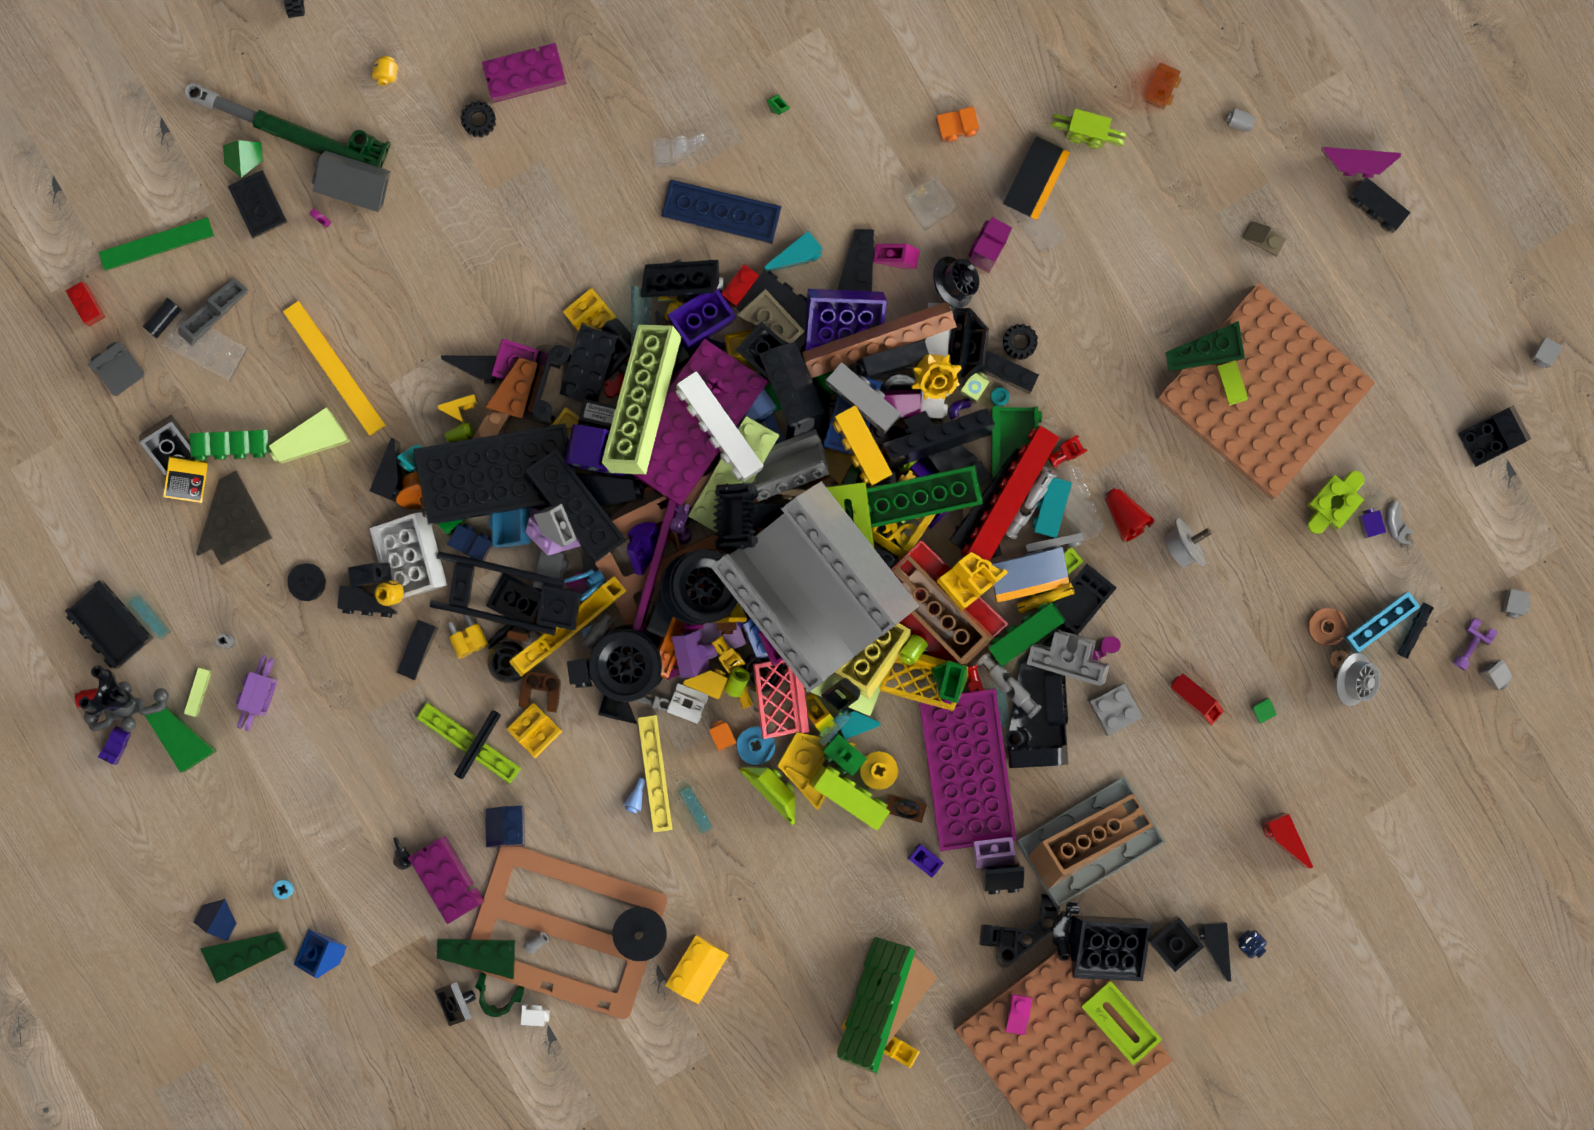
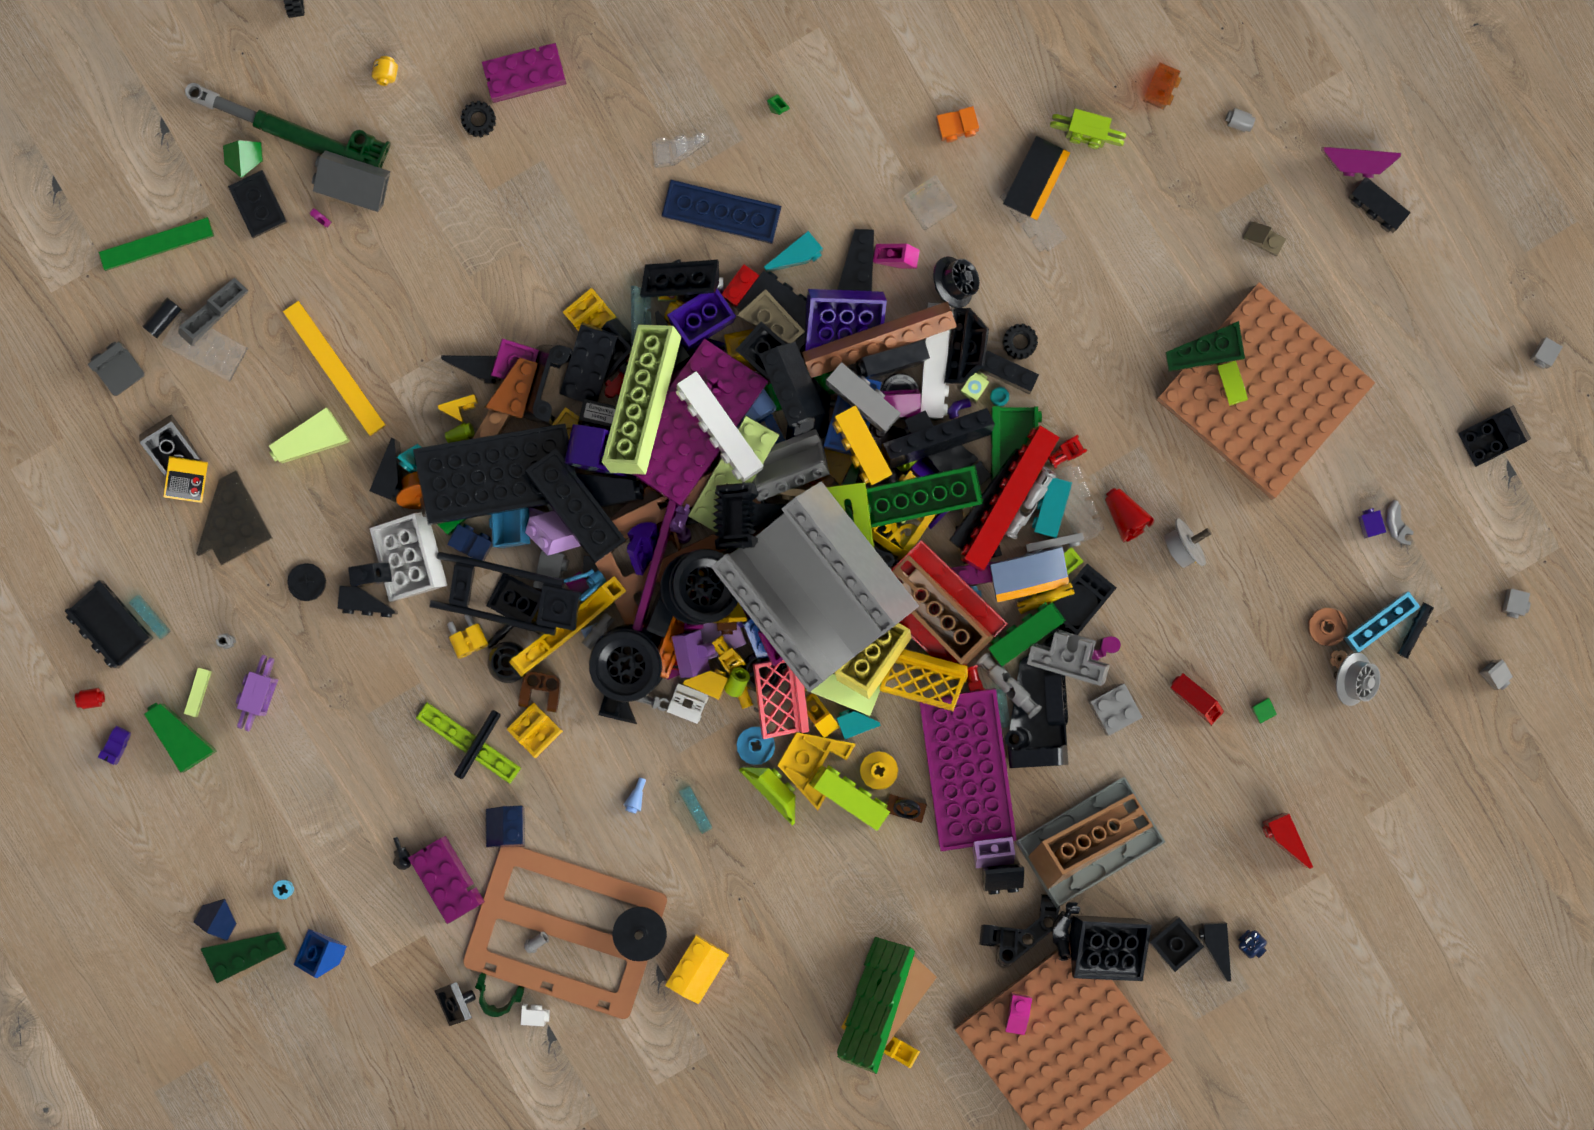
(85, 303): red brick -> none
(117, 702): wheel -> none
(229, 444): green brick -> none
(389, 593): yellow head -> none
(417, 649): black slope -> none
(480, 954): dark green wing -> none
(518, 636): reddish brown tile -> none
(555, 525): light grey slope -> none
(579, 673): black brick -> none
(655, 773): light yellow plate -> none
(722, 735): orange brick -> none
(840, 720): clear light blue plate -> none
(843, 754): green brick -> none
(847, 688): black piece -> none
(913, 650): lime brick -> none
(925, 860): dark purple slope -> none
(936, 376): yellow brick -> none
(950, 680): green slope -> none
(970, 579): yellow slope -> none
(989, 244): magenta piece -> none
(1147, 1036): lime piece -> none
(1335, 502): lime brick -> none
(1462, 661): medium lavender bar -> none

